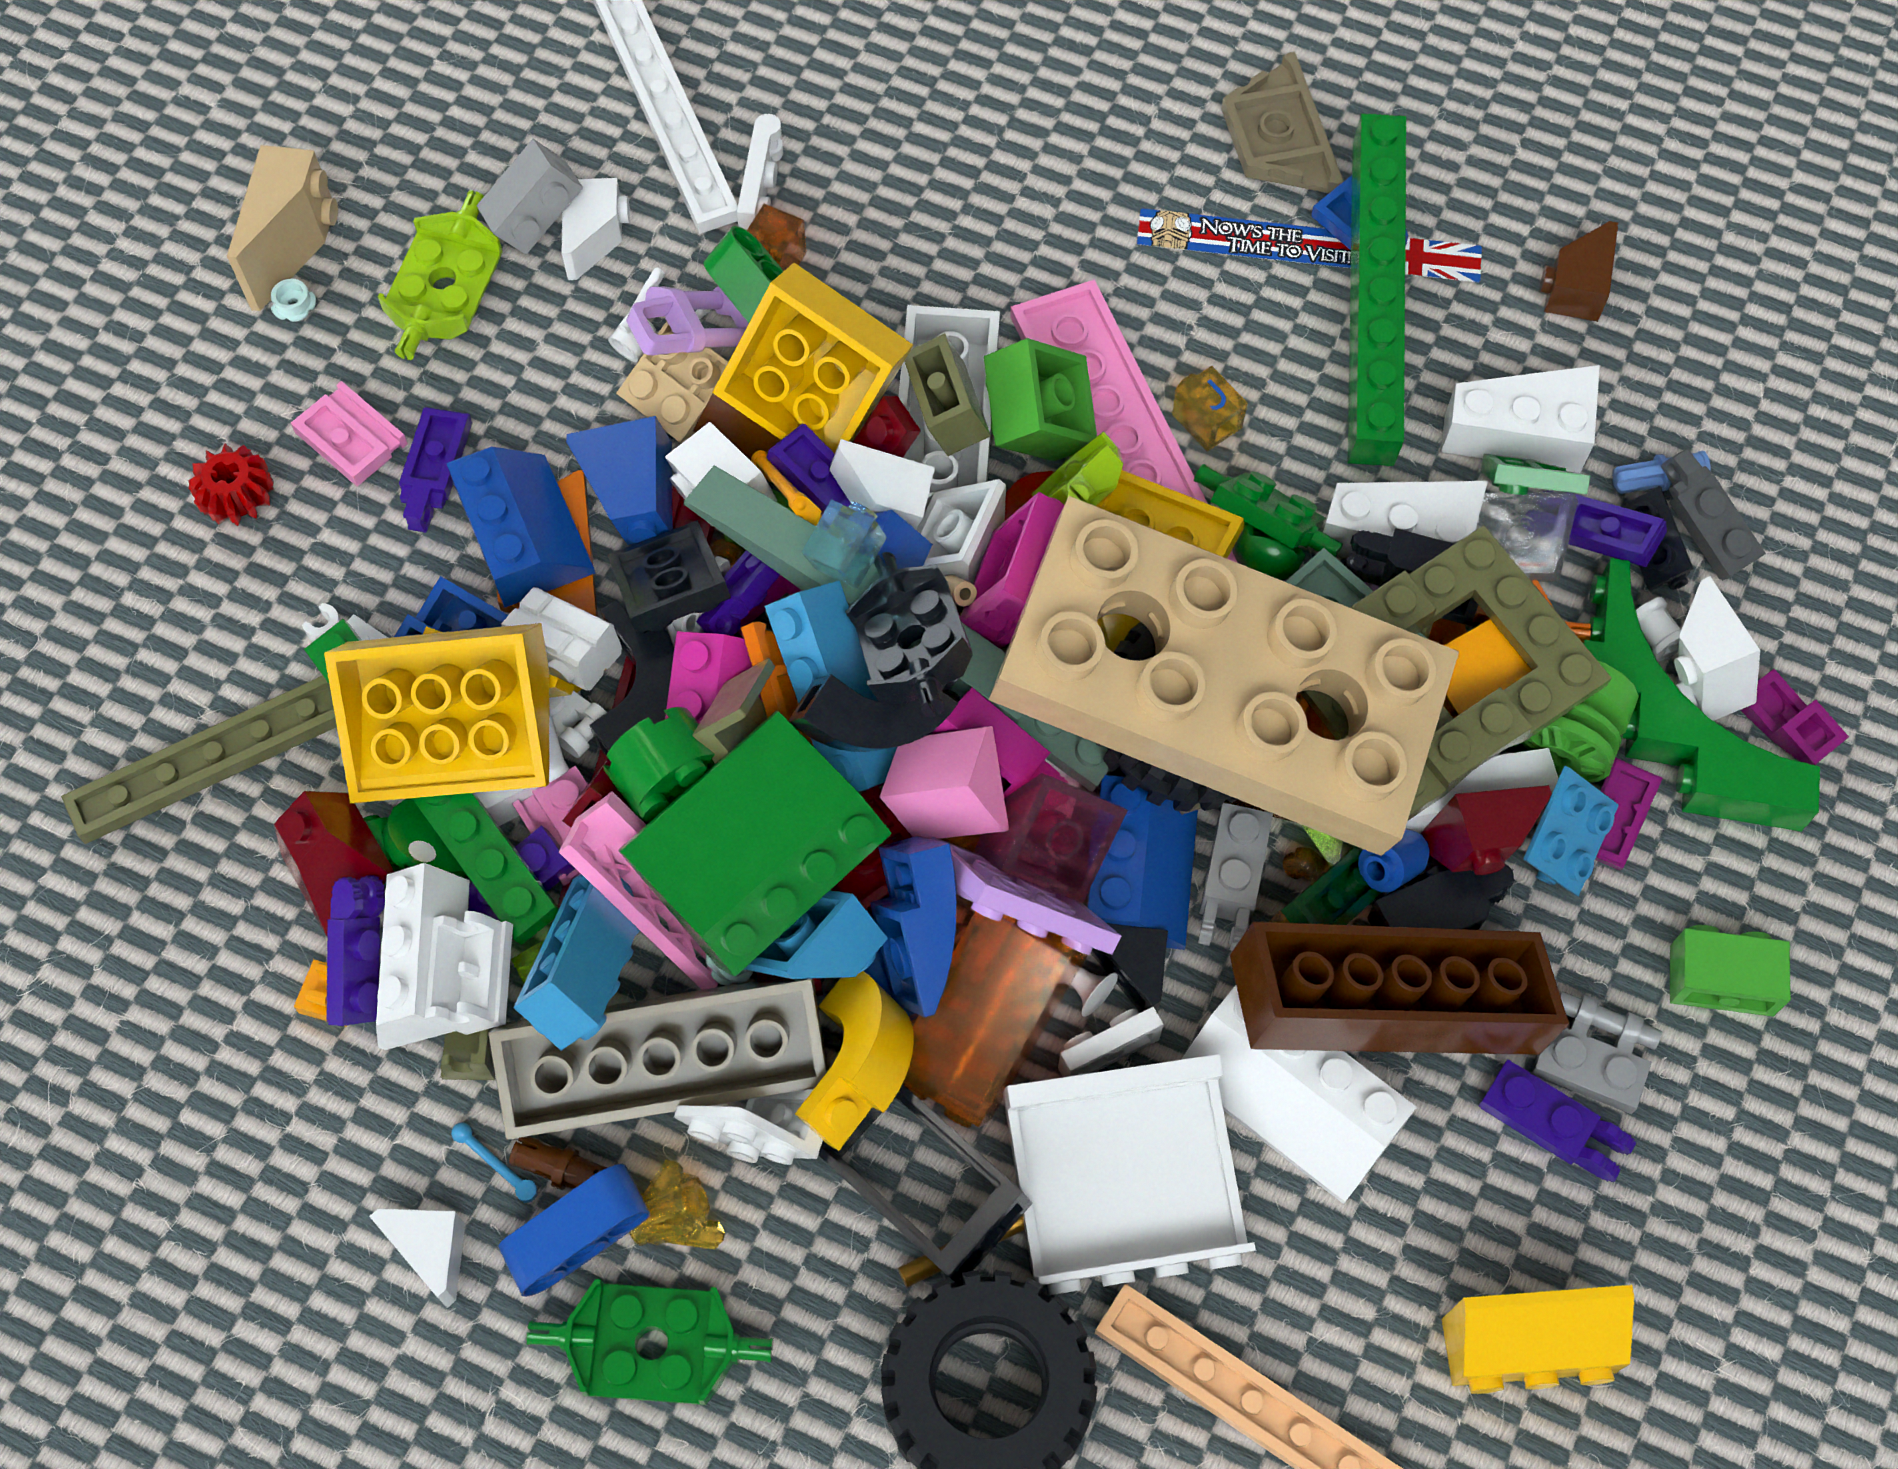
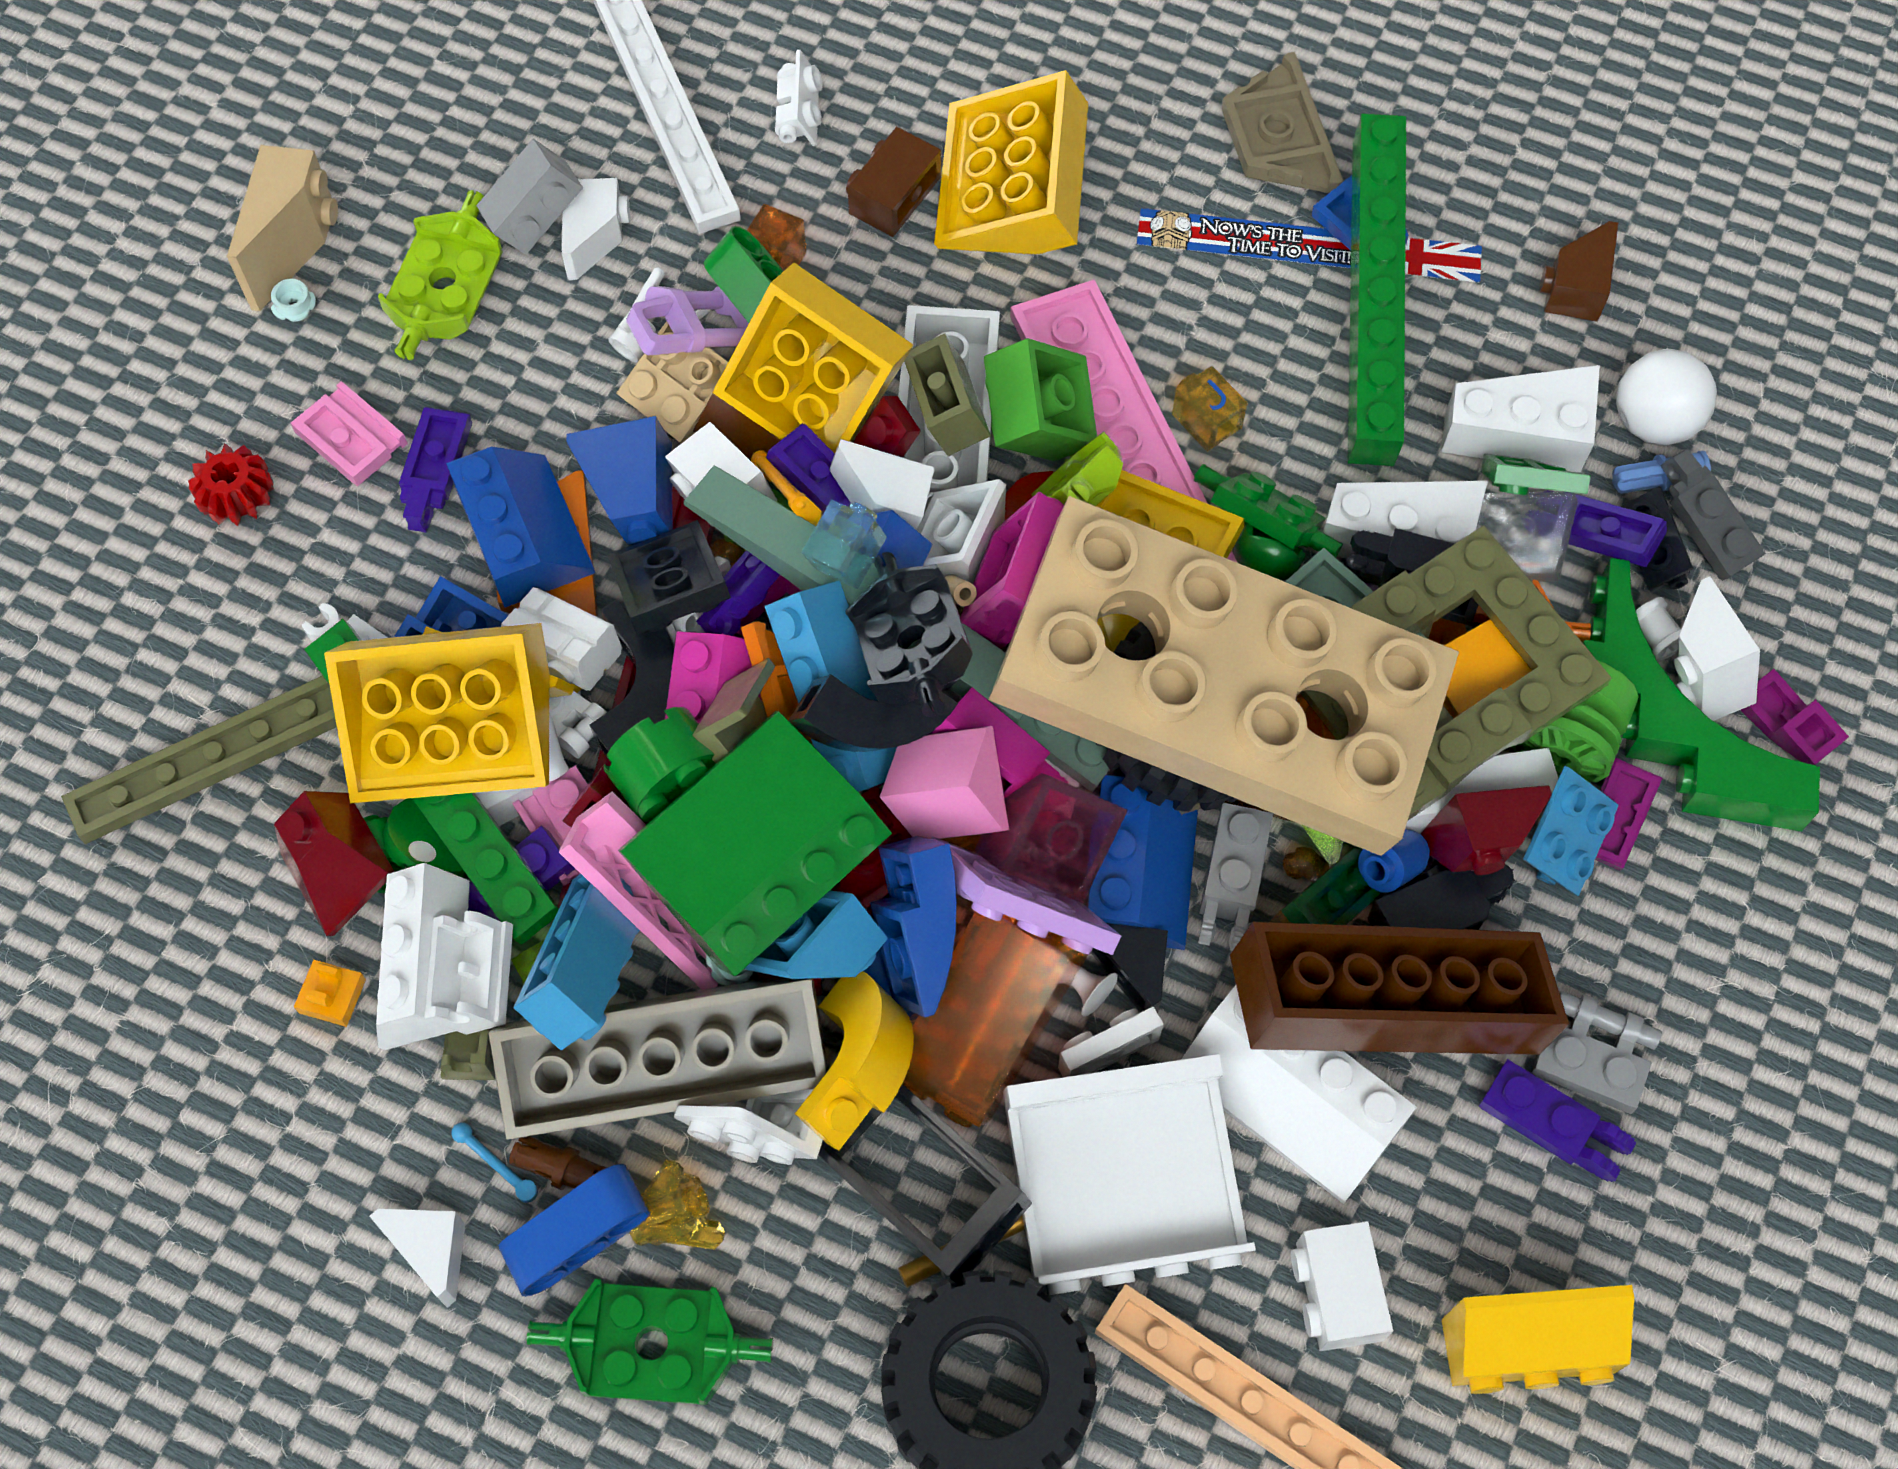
(354, 950): dark purple hinge -> none
(760, 169): white plate -> none
(800, 86): none -> white hinge
(893, 181): none -> reddish brown brick
(1014, 168): none -> yellow slope
(1342, 1286): none -> white brick
(1666, 397): none -> white piece
(1730, 971): bright green brick -> none

